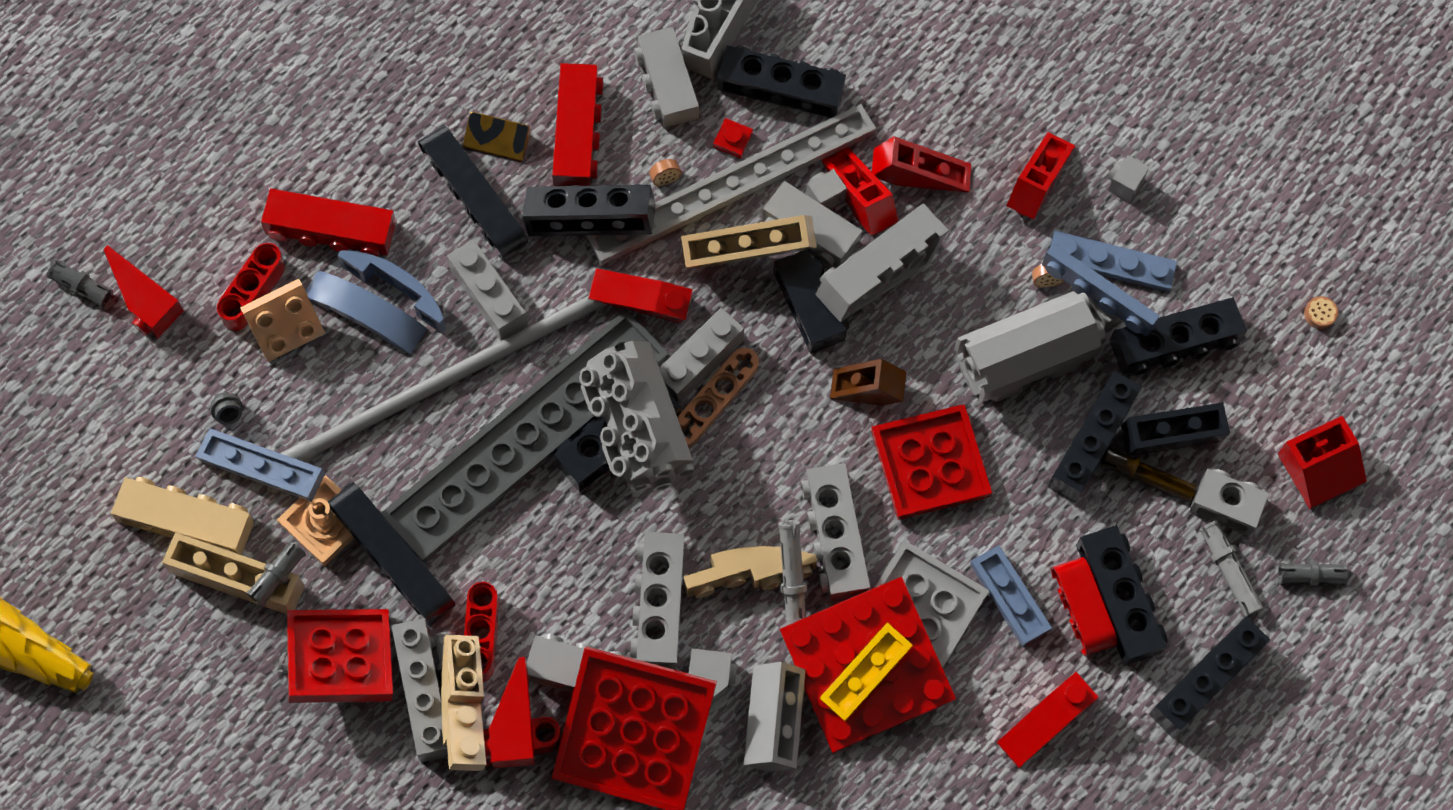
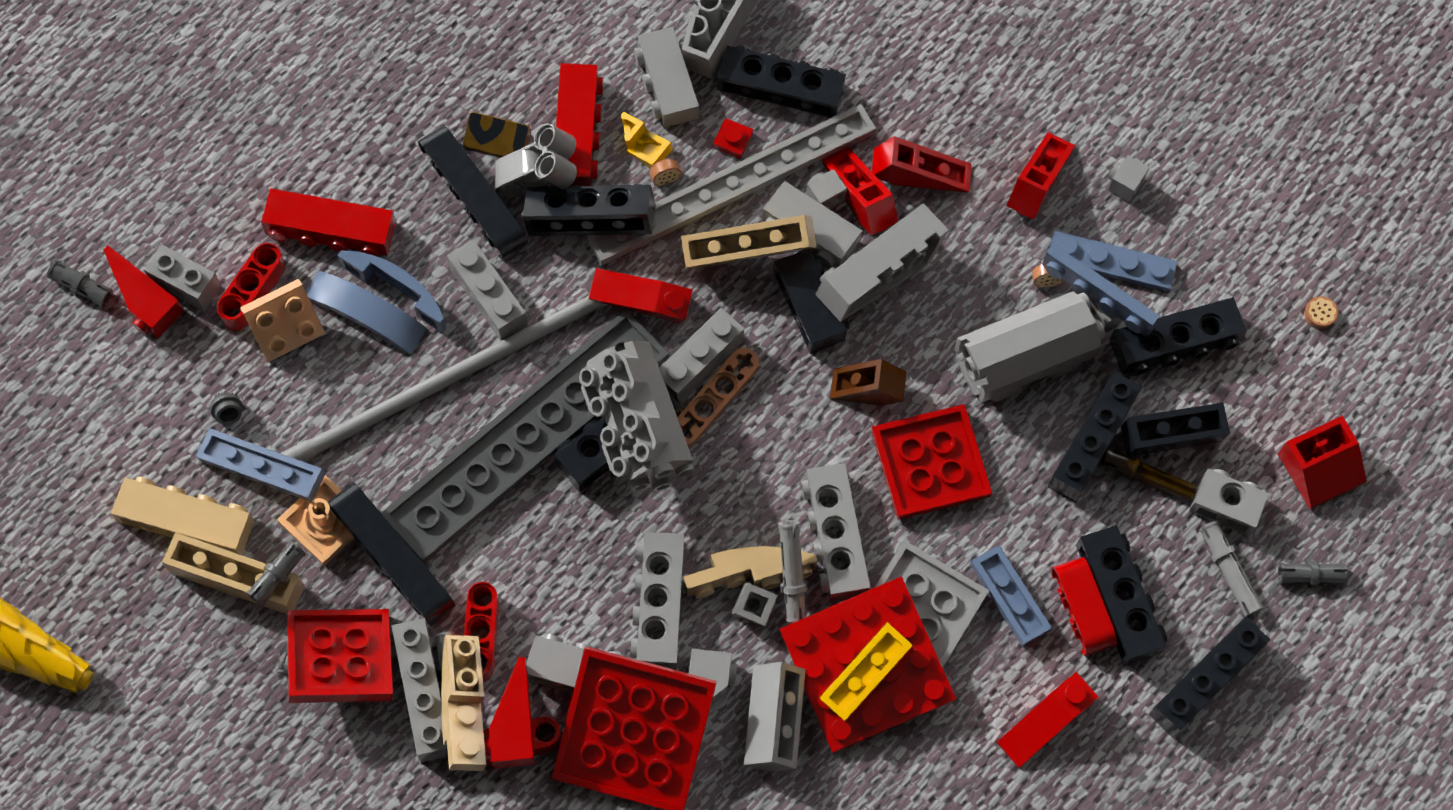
(183, 277): none -> light grey brick
(537, 163): none -> light grey piece
(642, 143): none -> yellow slope
(765, 604): none -> light grey plate

